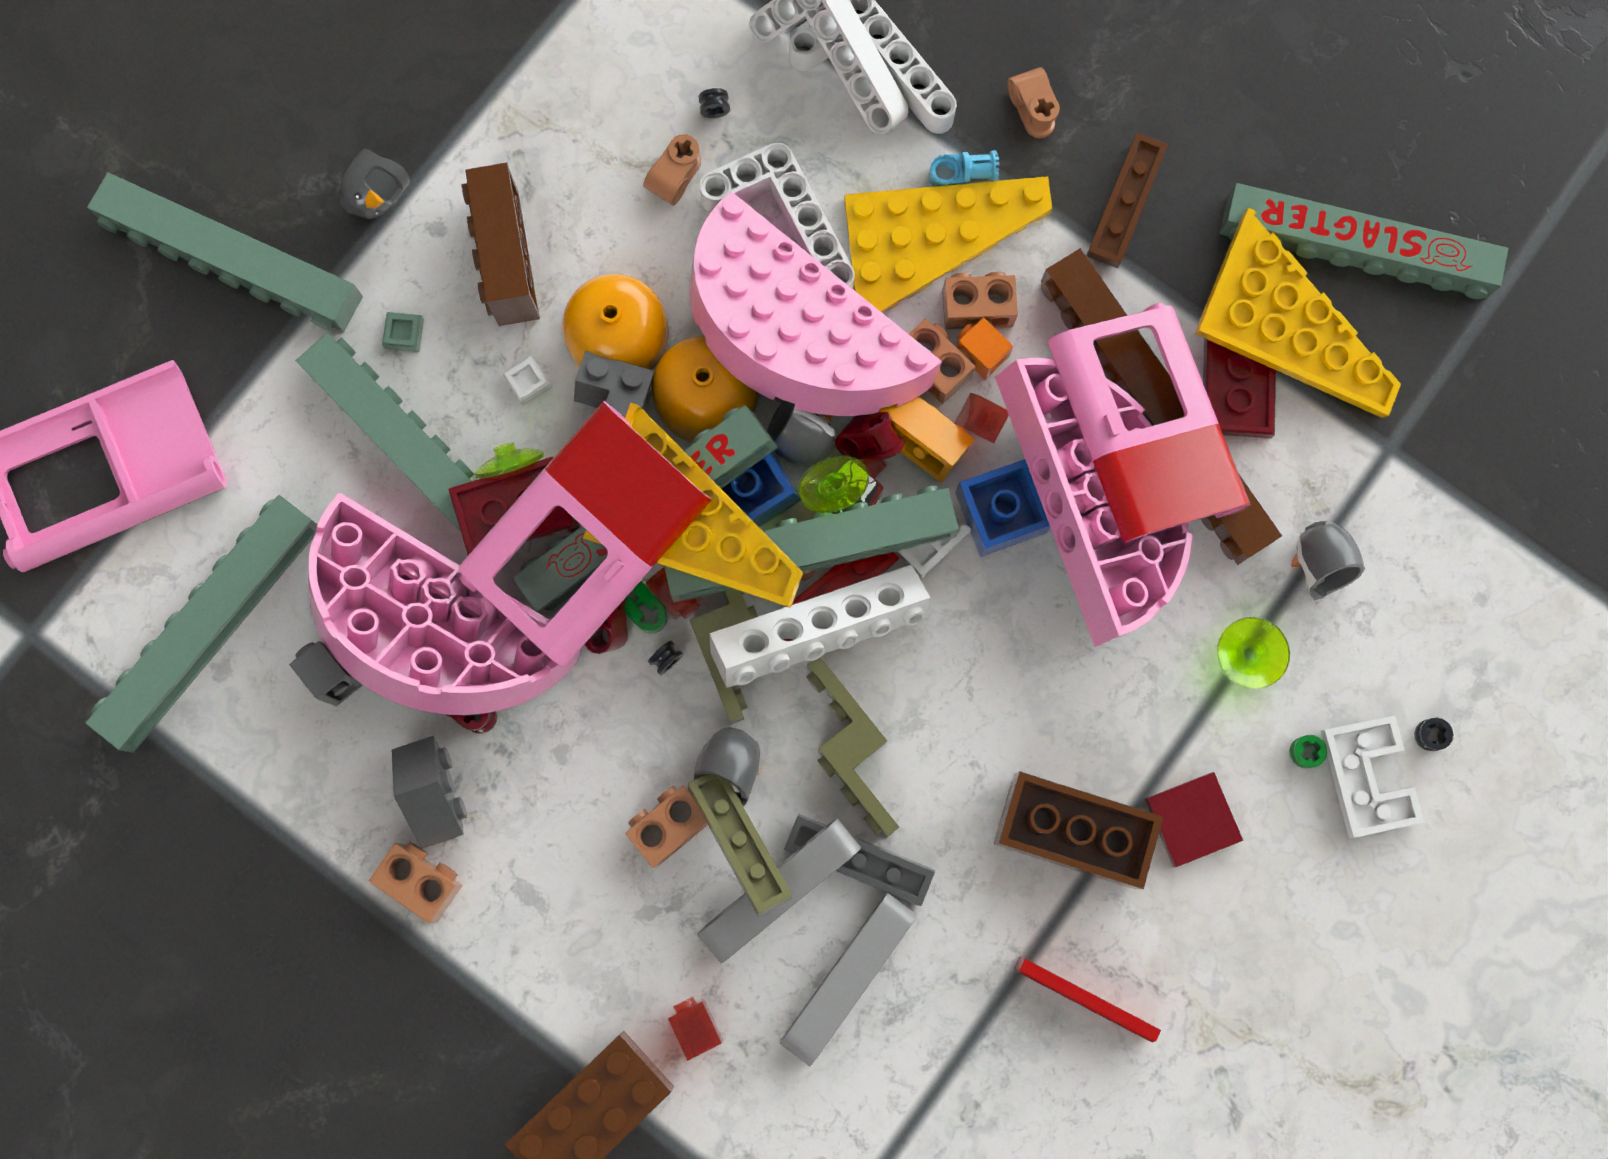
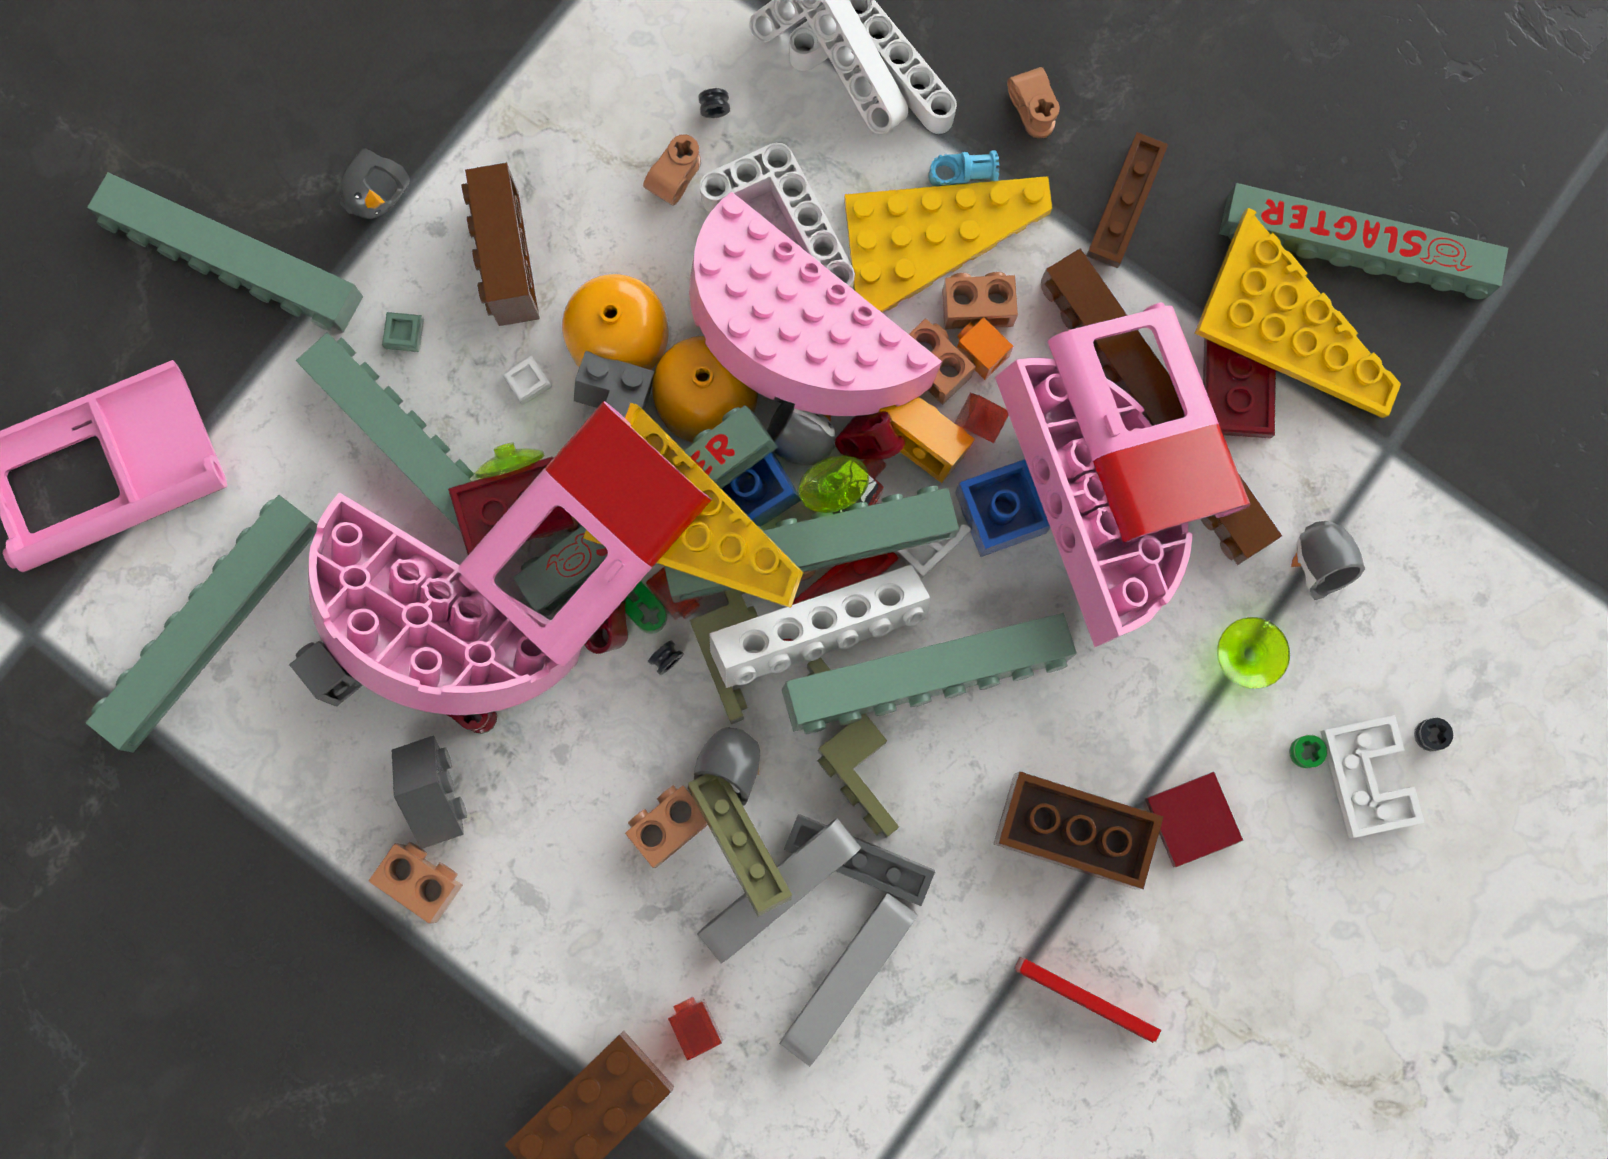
(928, 672): none -> sand green brick

